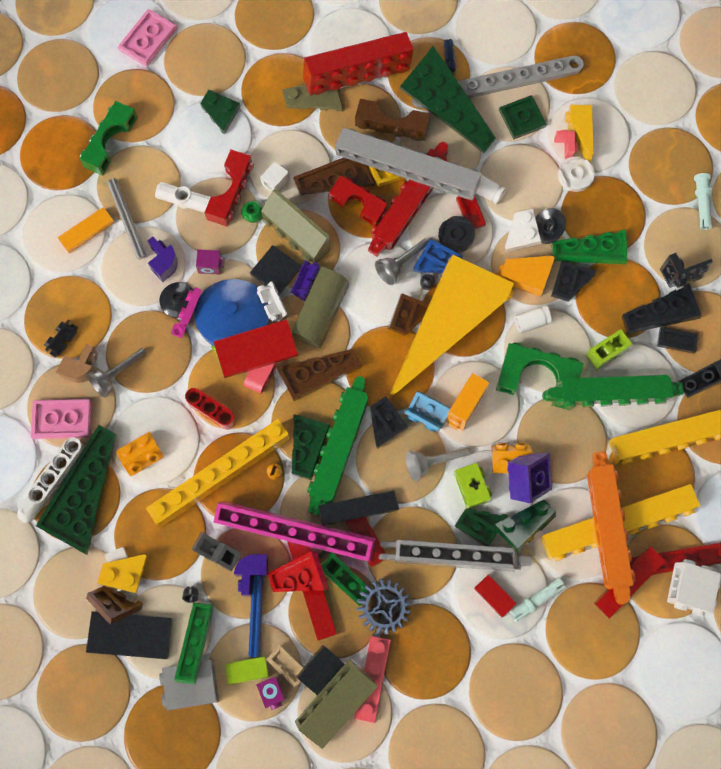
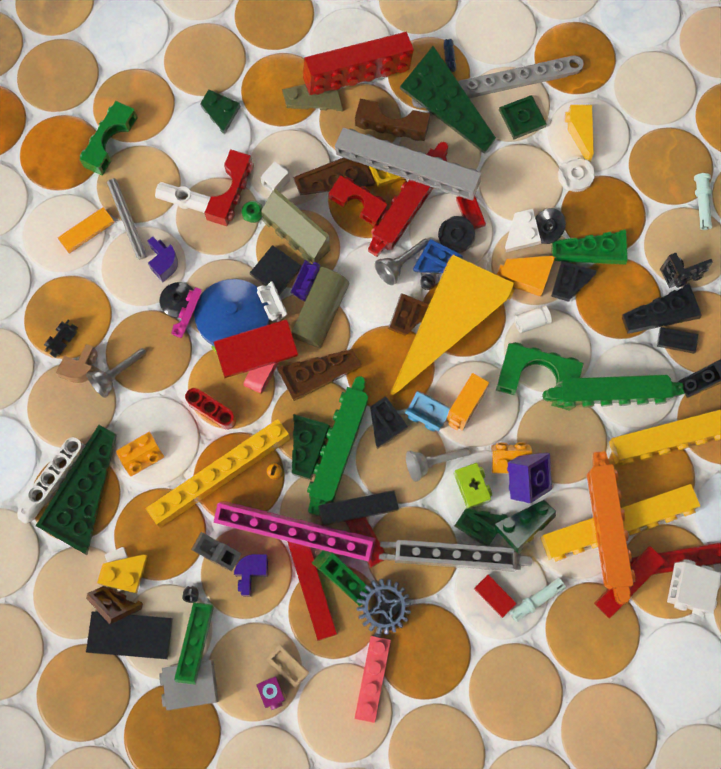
(61, 419): bright pink tile -> none
(147, 37): bright pink tile -> none
(209, 262): magenta brick -> none
(246, 670): lime tile -> none
(255, 616): blue axle -> none
(299, 575): red wing -> none
(320, 670): black tile -> none
(335, 704): olive brick -> none
(490, 190): white piece -> none
(568, 138): coral bracket -> none
(608, 349): lime brick -> none

